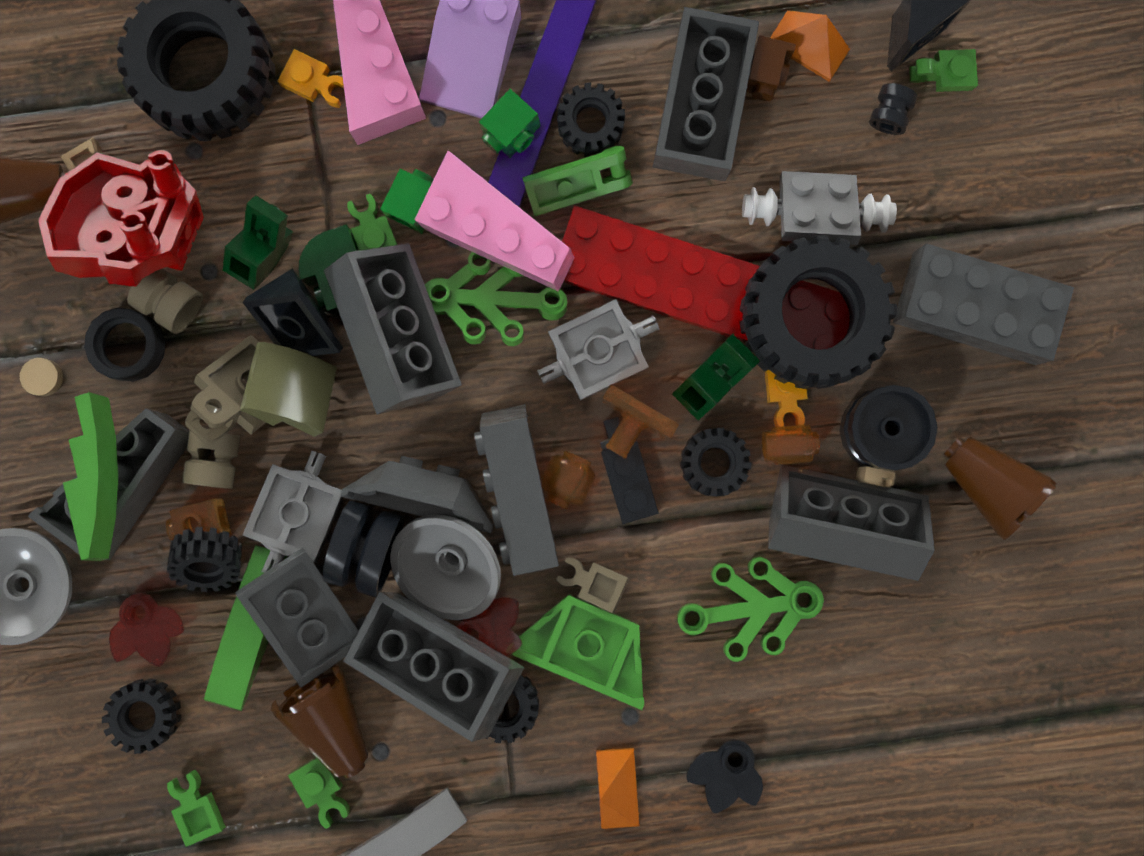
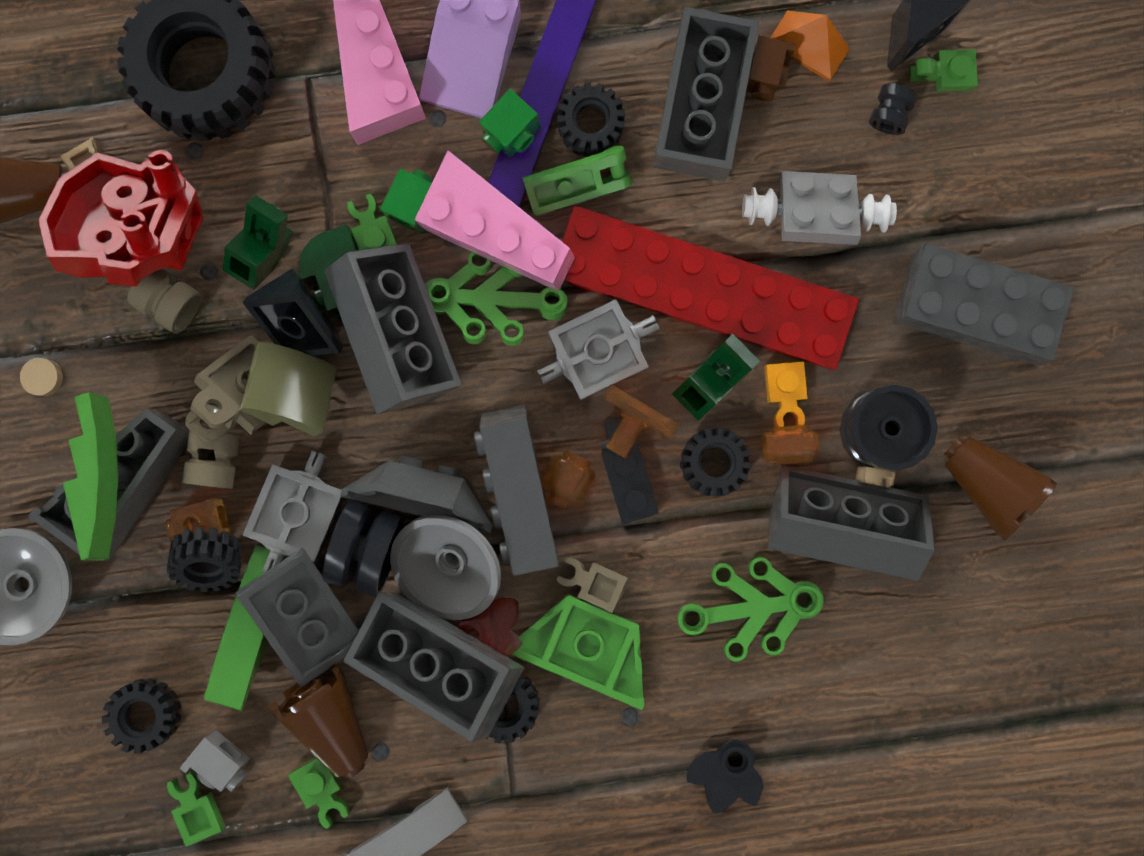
(96, 339): black tyre -> none
(145, 635): clear red plate -> none
(217, 762): none -> light grey brick
(309, 77): light orange plate -> none
(617, 788): orange slope -> none
(857, 283): black tyre -> none

